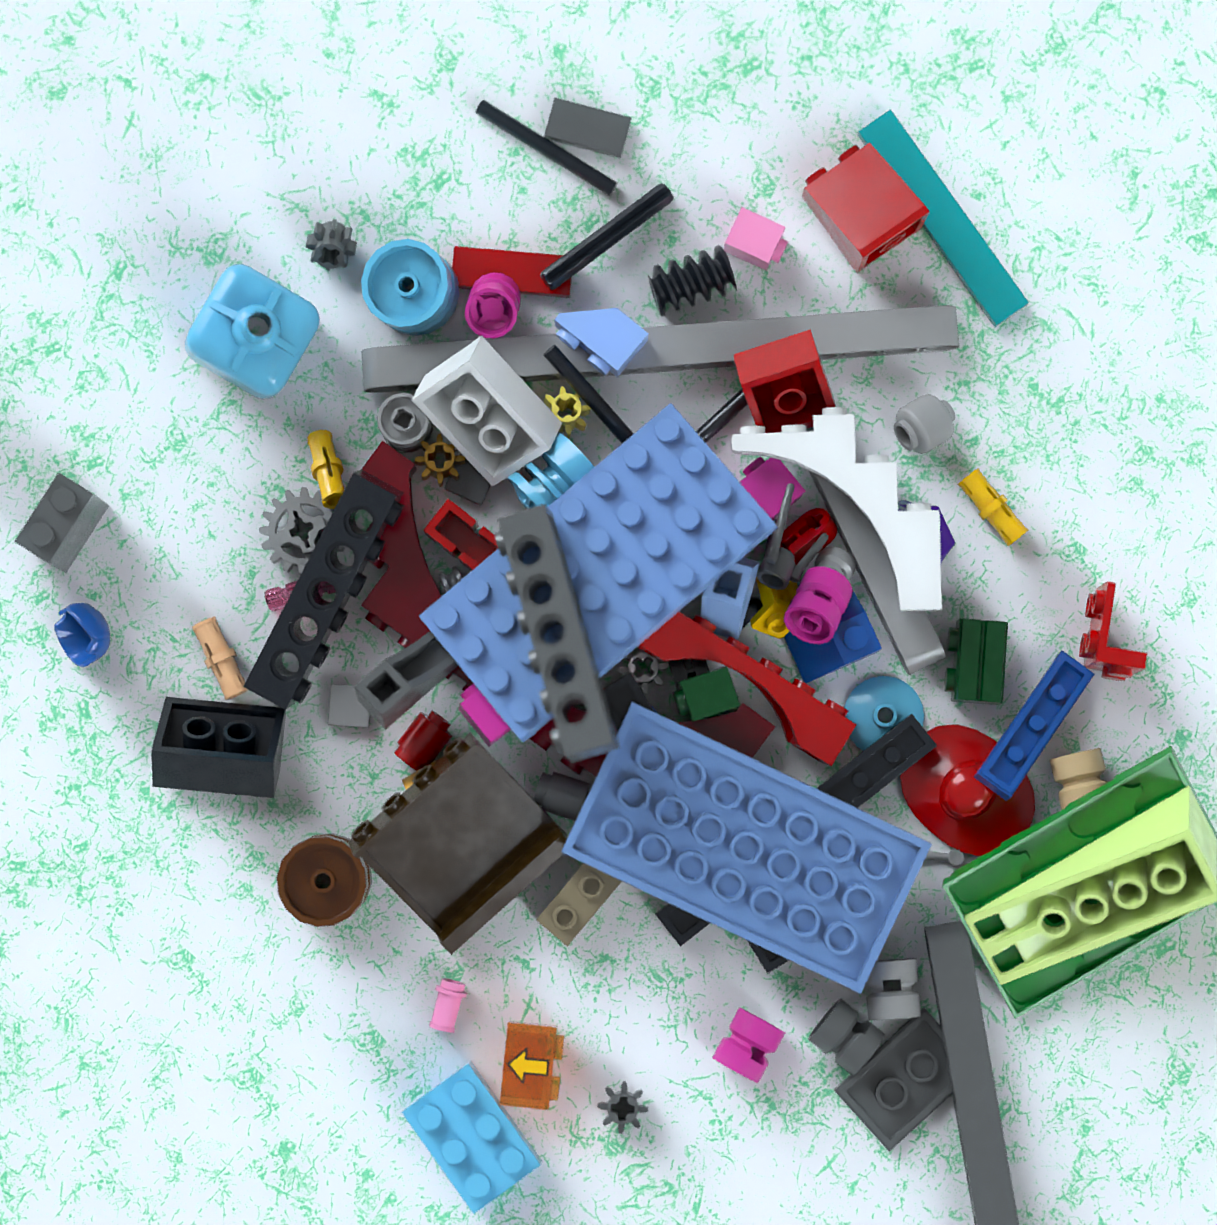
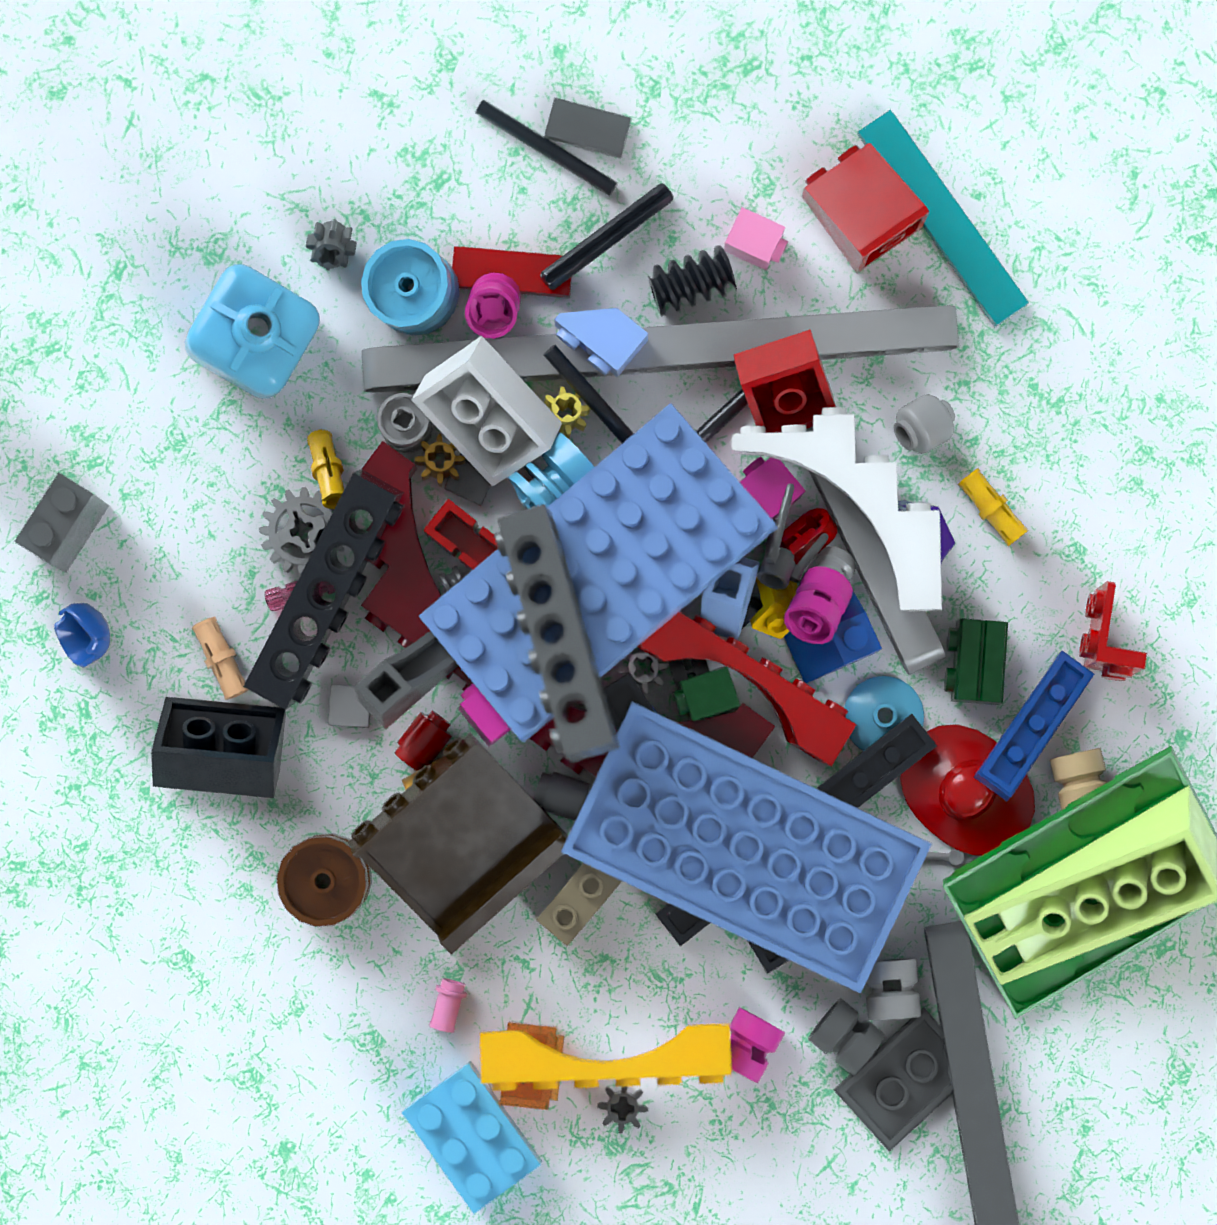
(520, 1057): none -> yellow arch

